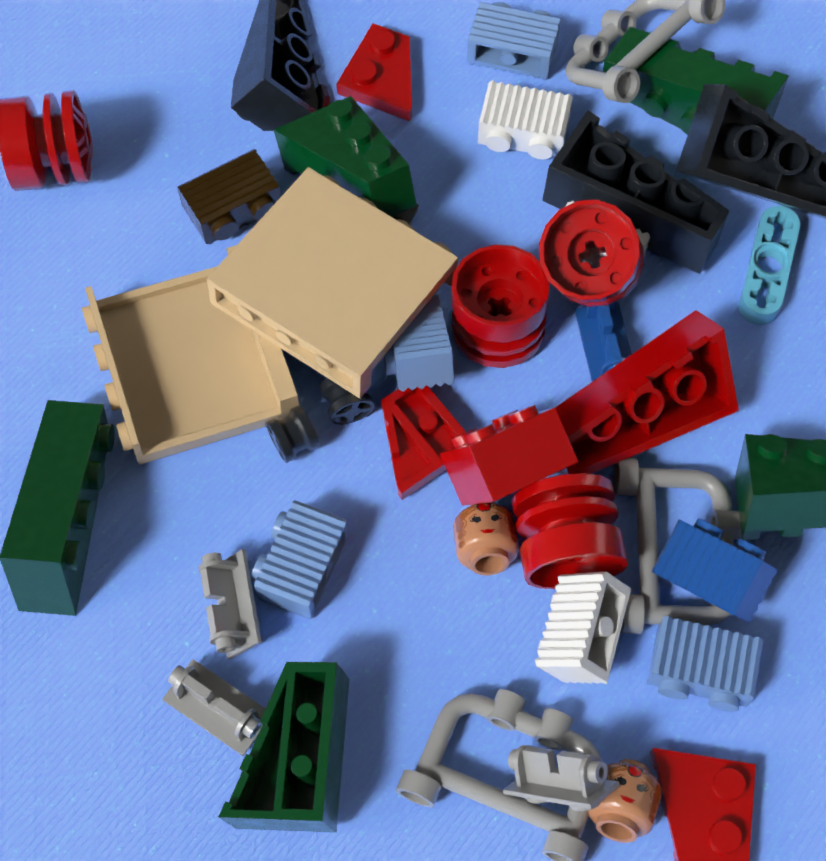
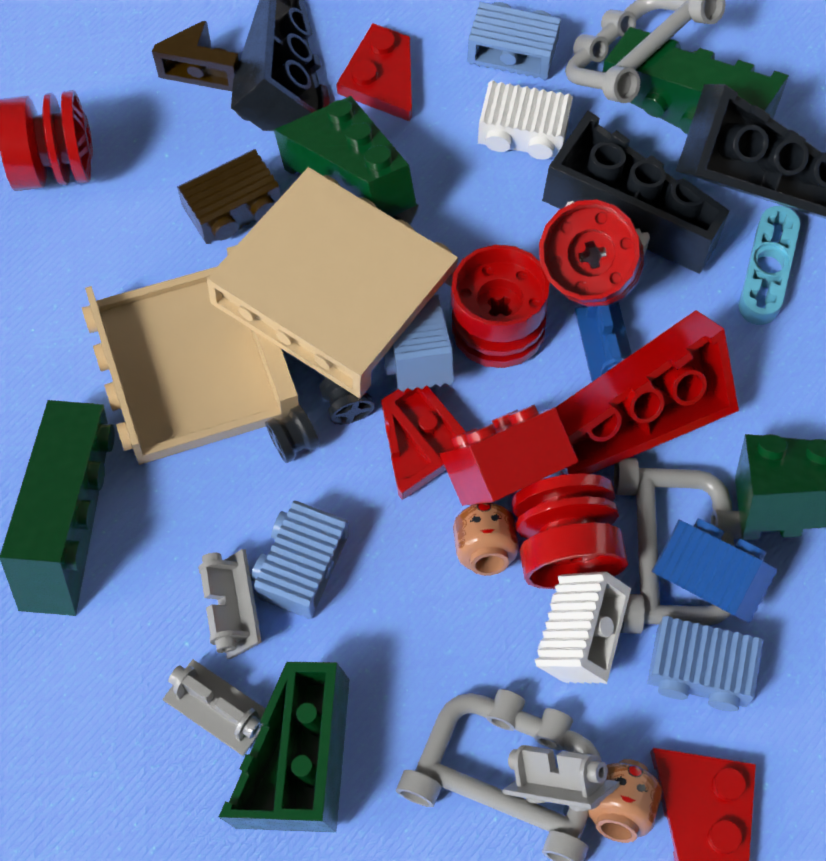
(191, 60): none -> dark brown slope

